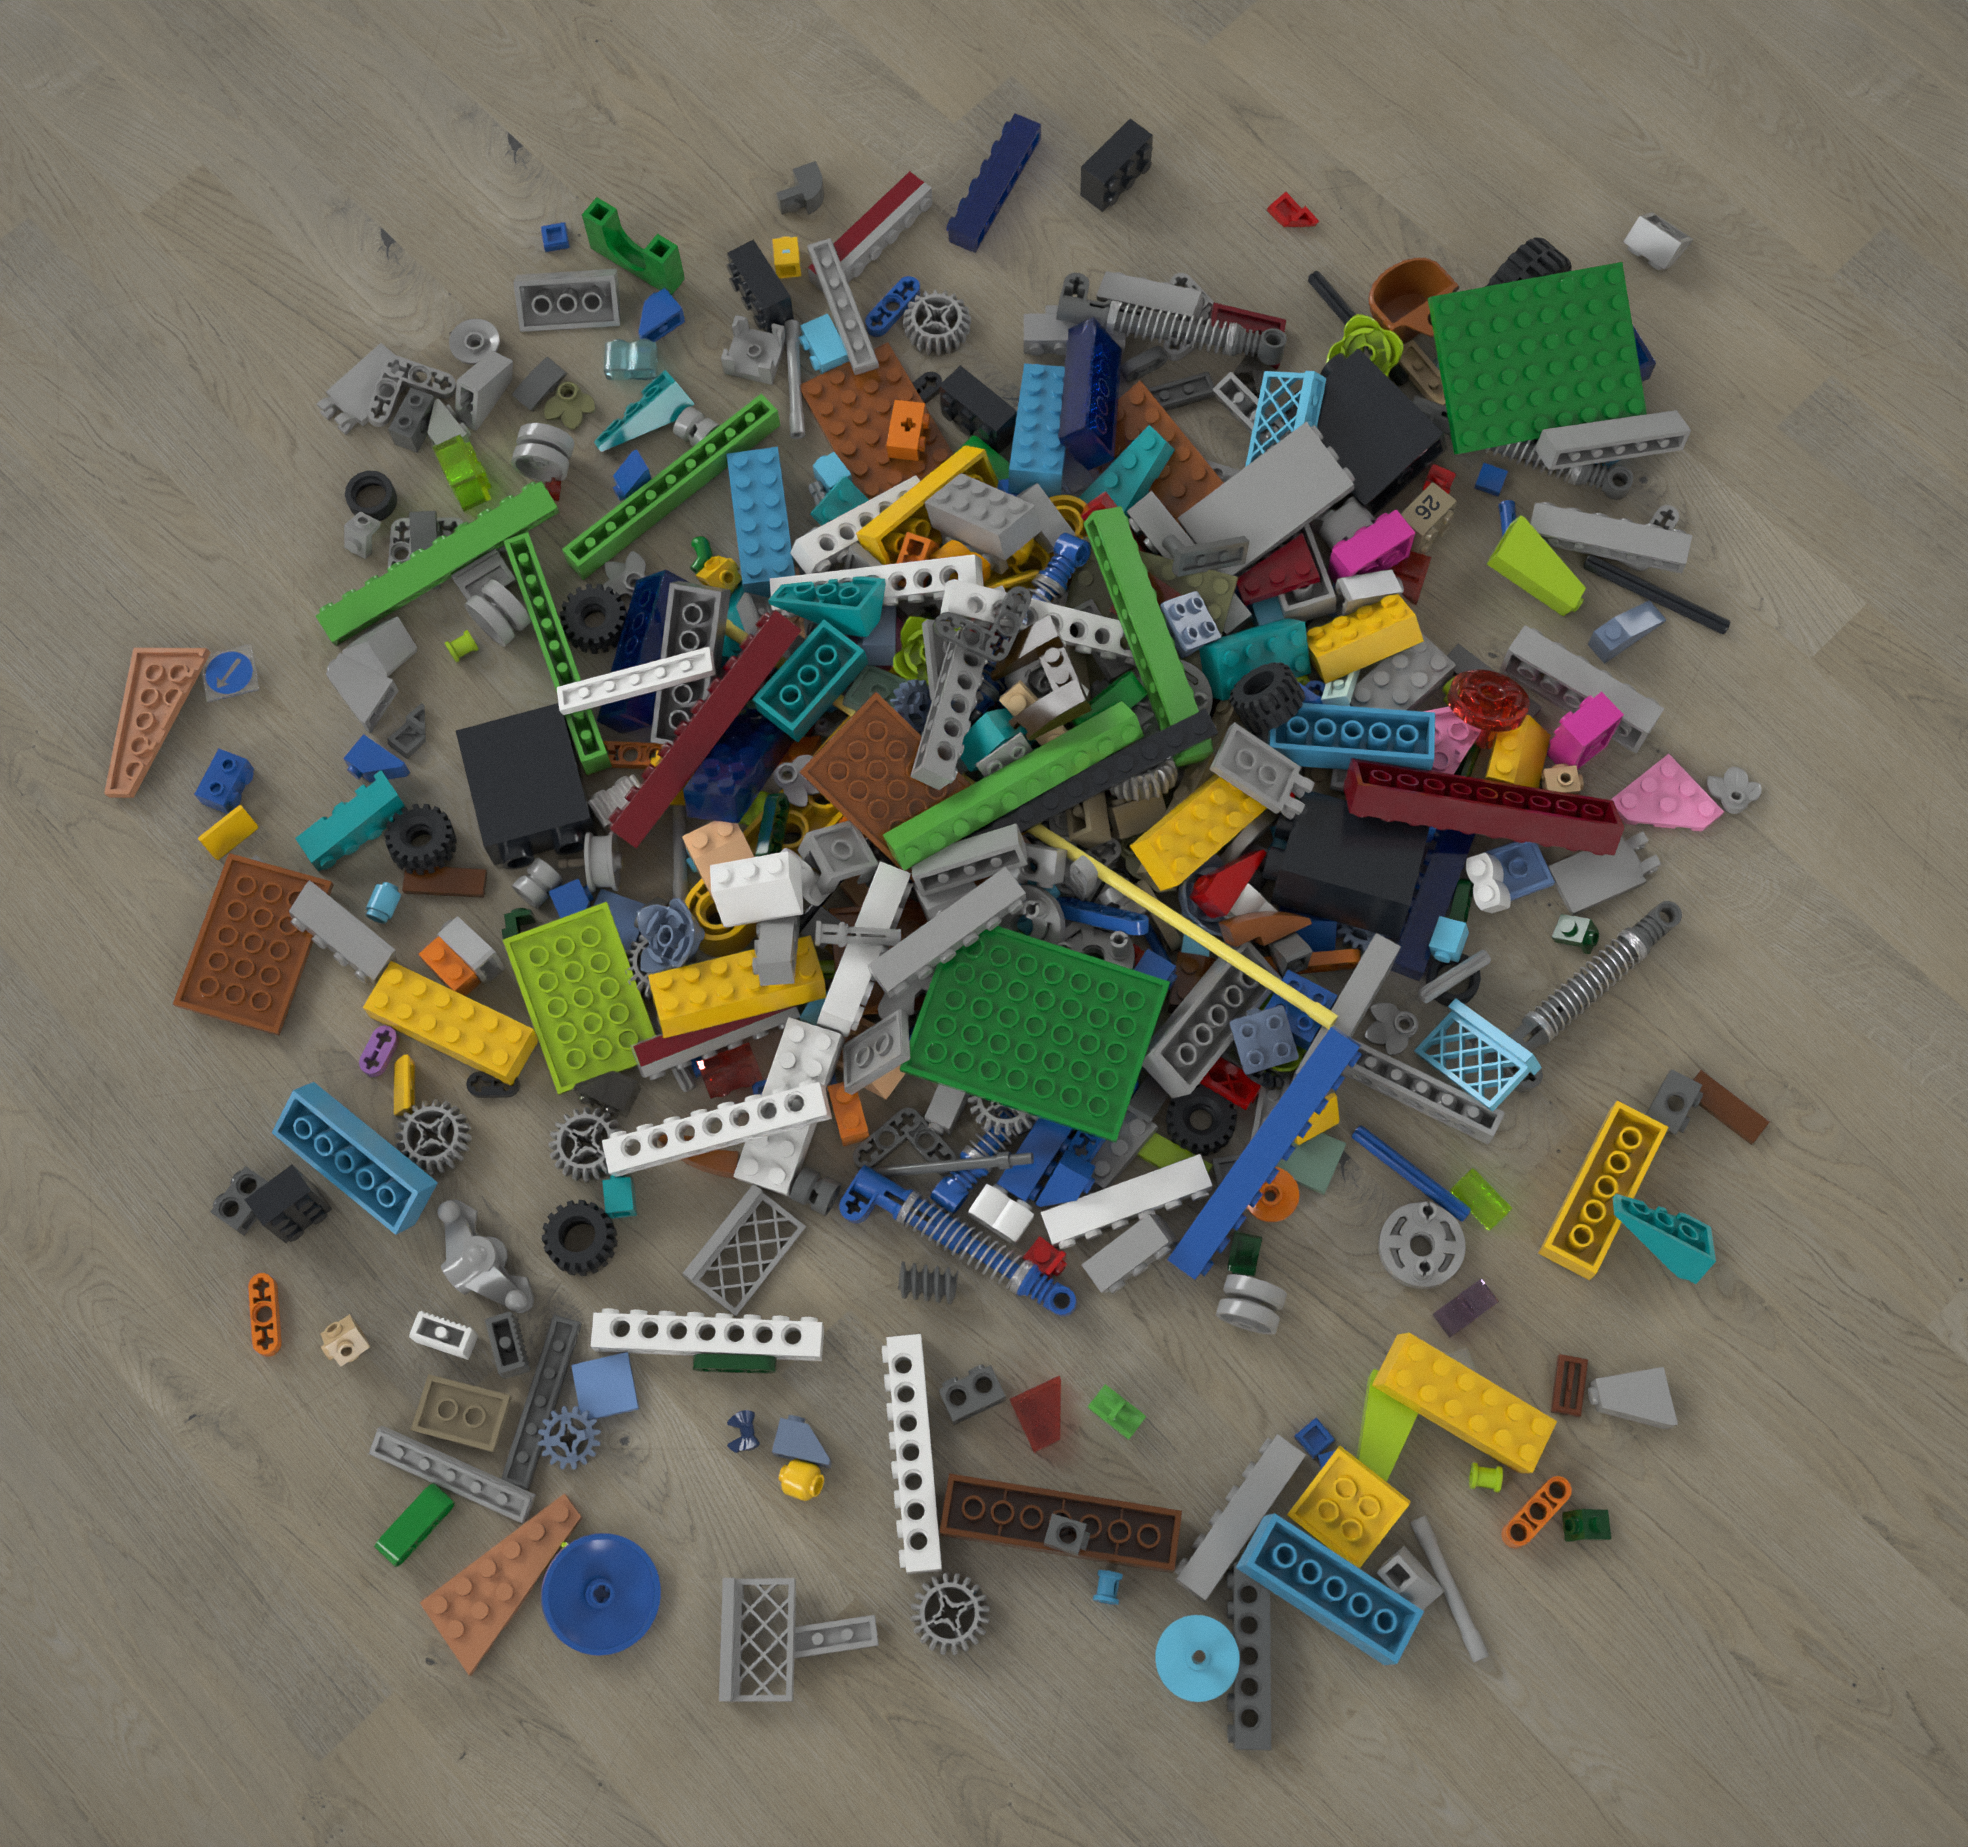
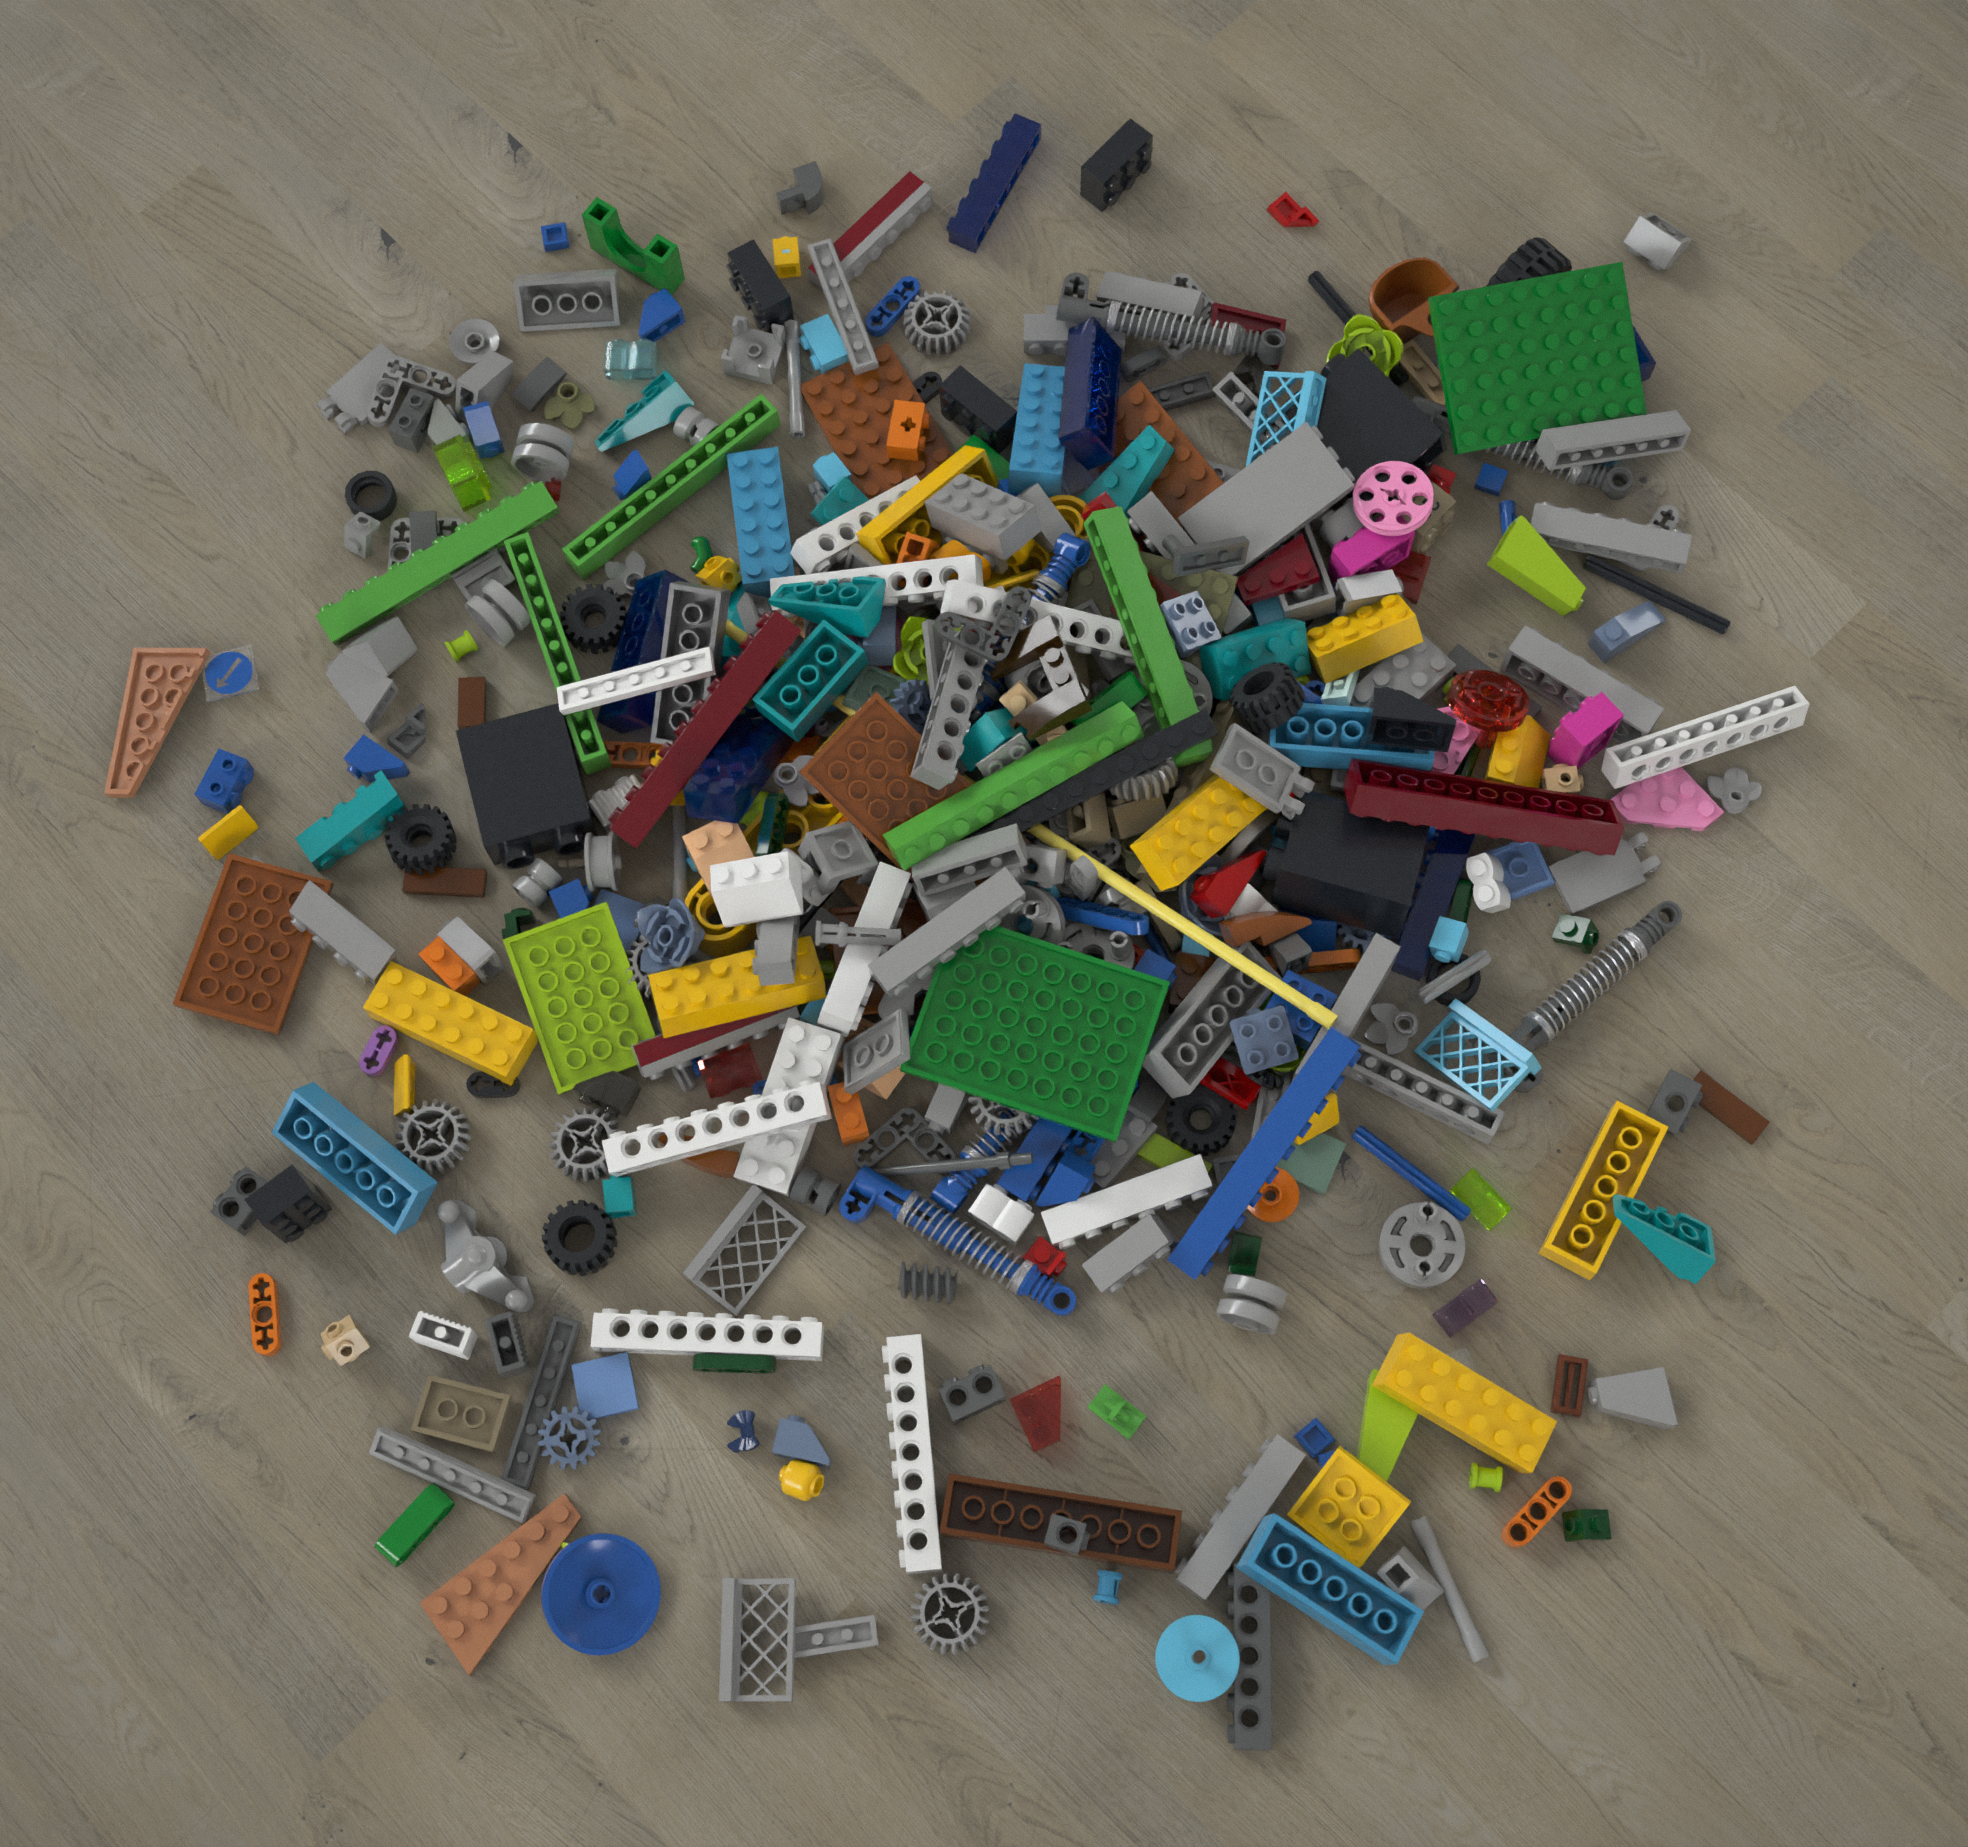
(383, 902): medium azure brick -> none
(471, 701): none -> reddish brown tile
(484, 430): none -> slope
(1394, 508): none -> bright pink wedge
(1407, 722): none -> black slope
(1704, 737): none -> white brick

